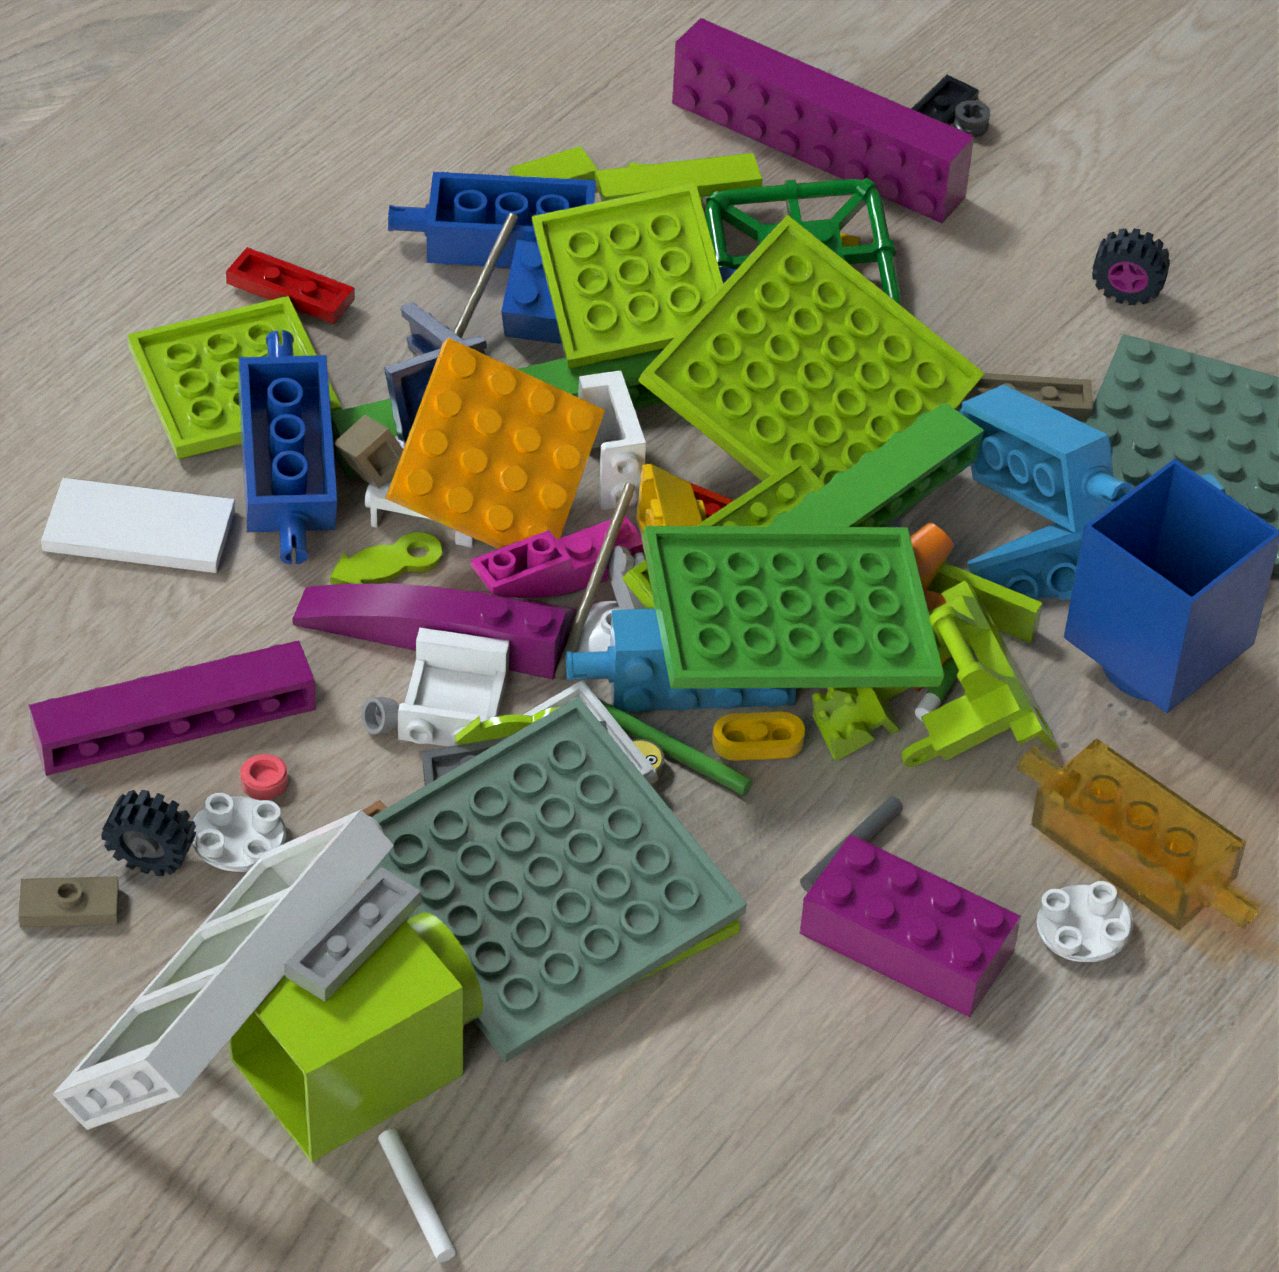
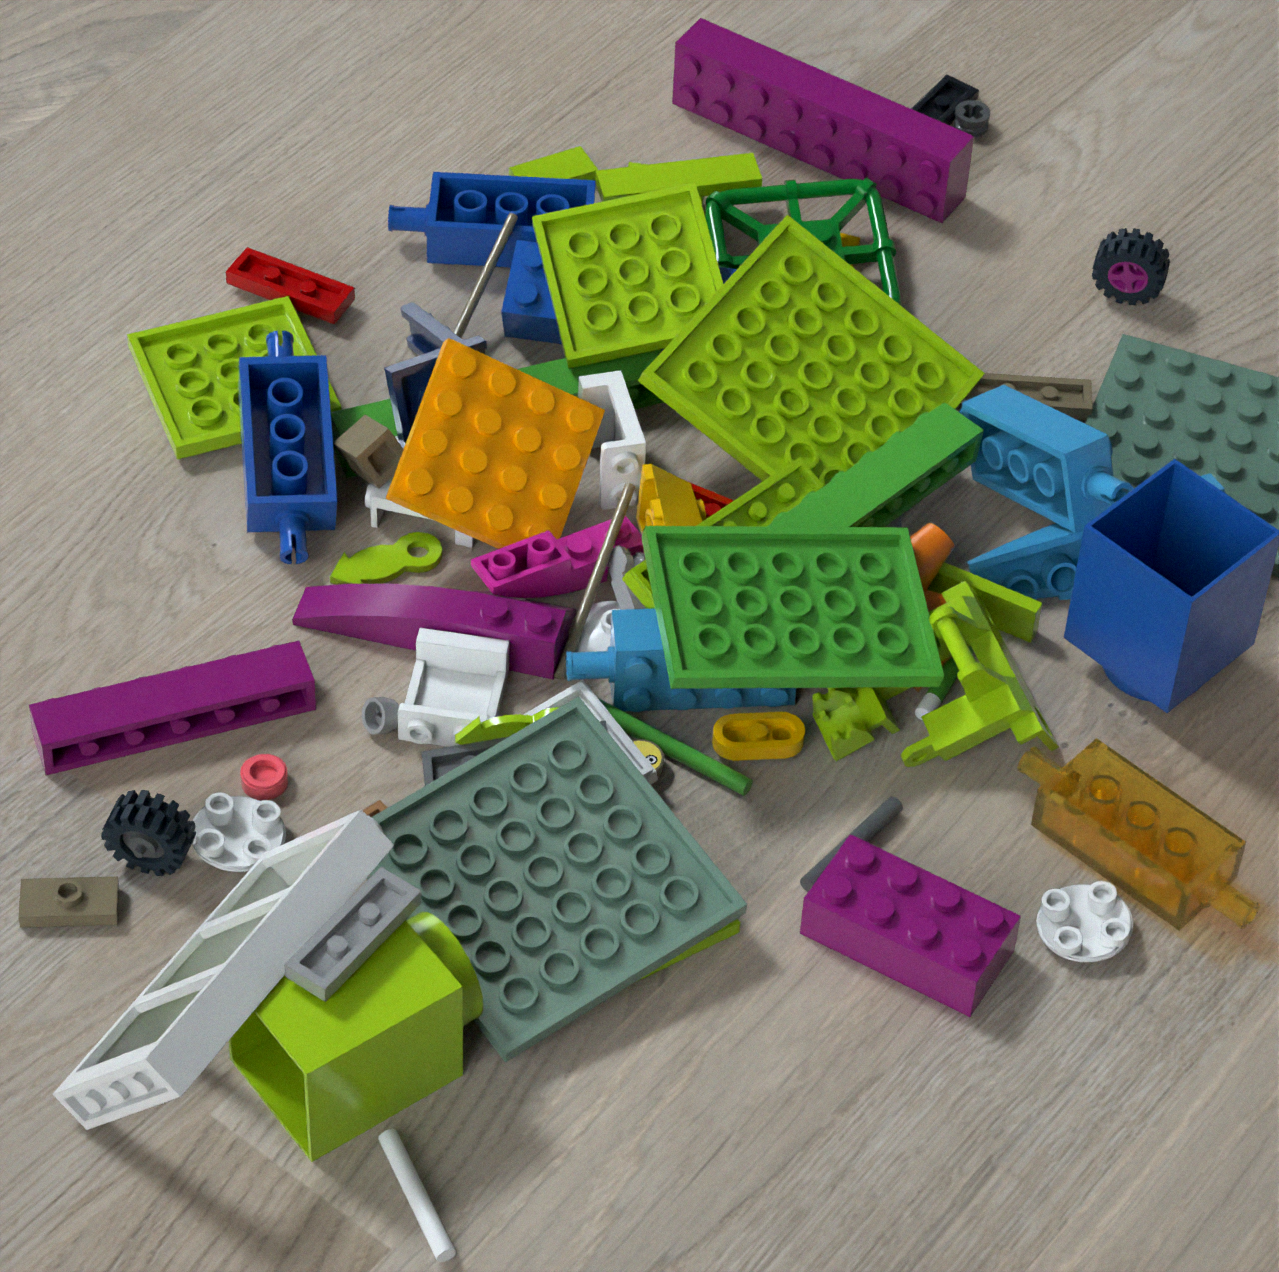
(138, 525): white tile -> none

